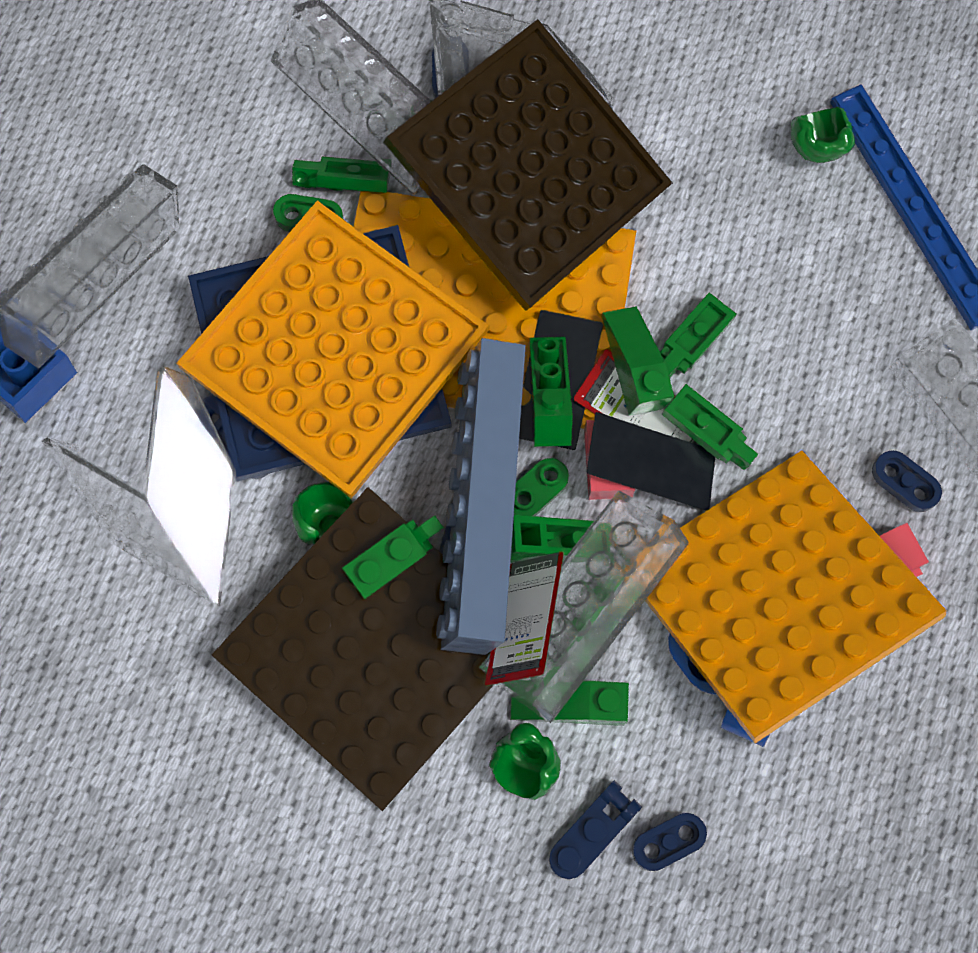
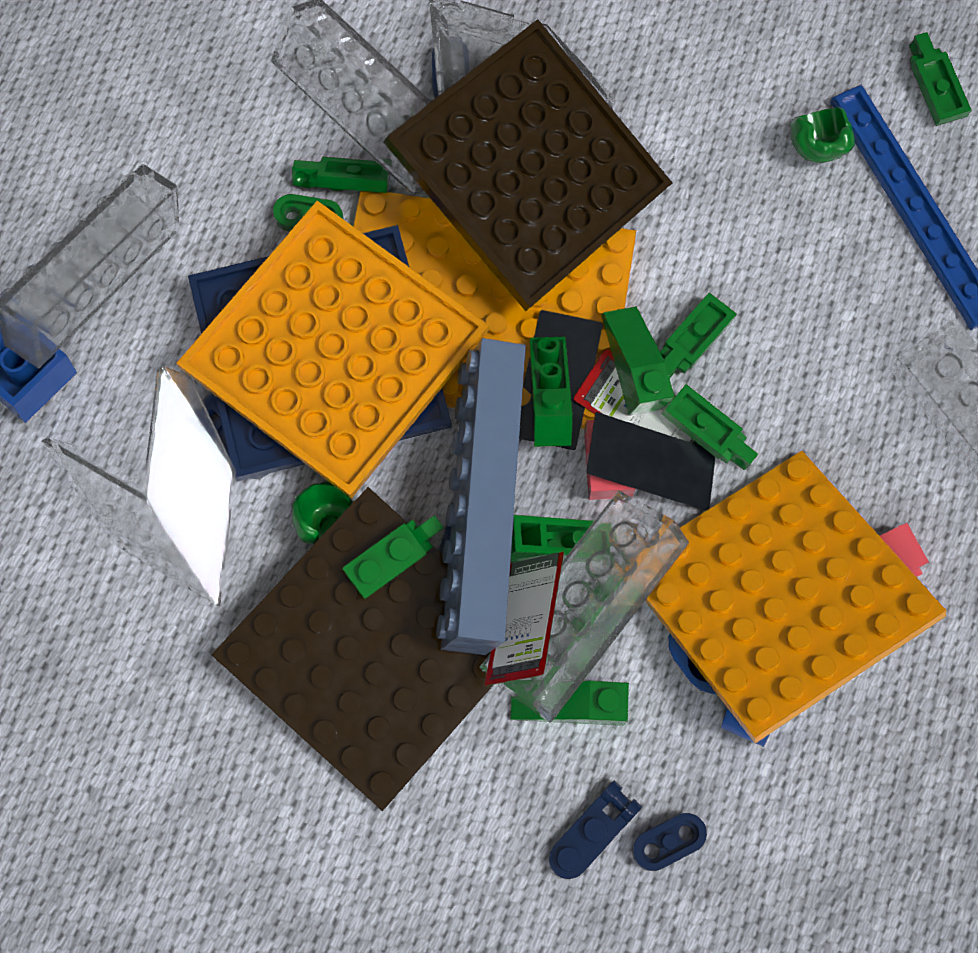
(525, 762): green hair -> none
(540, 489): green plate -> none
(907, 479): dark blue plate -> none
(937, 81): none -> green hinge

